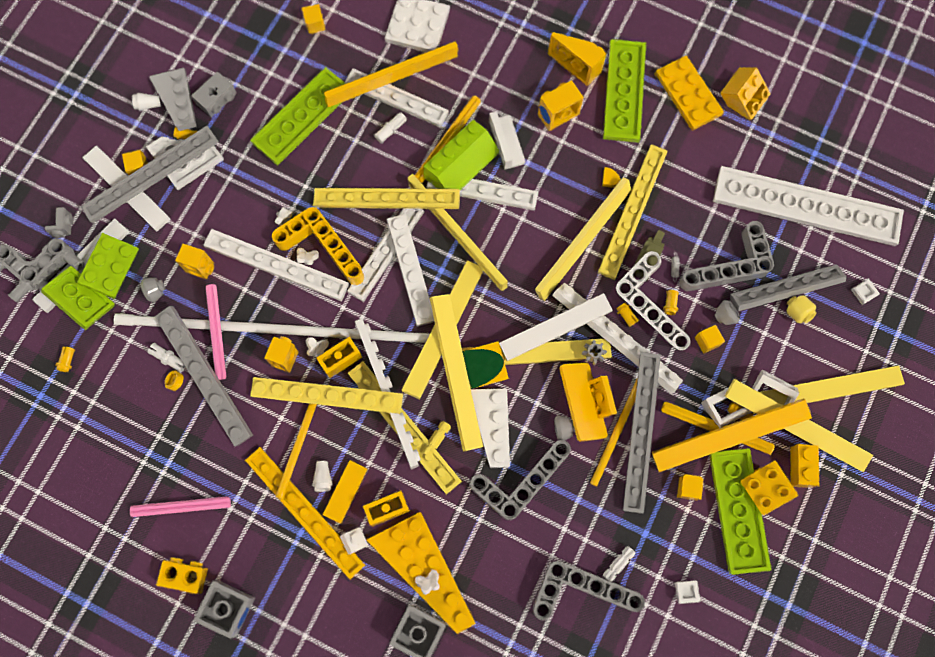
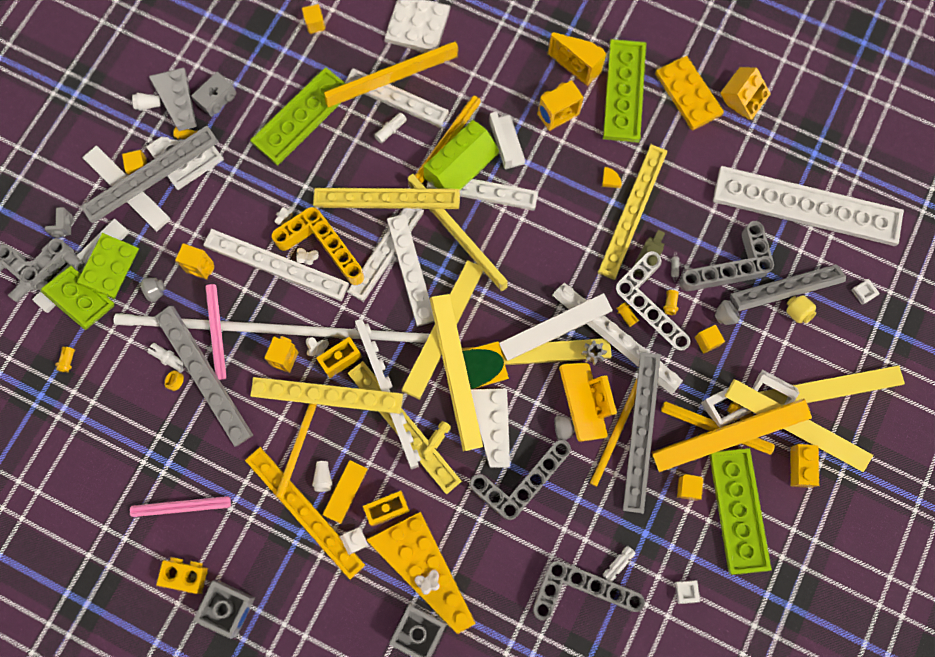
(583, 239): light yellow tile -> none
(769, 487): yellow bracket -> none

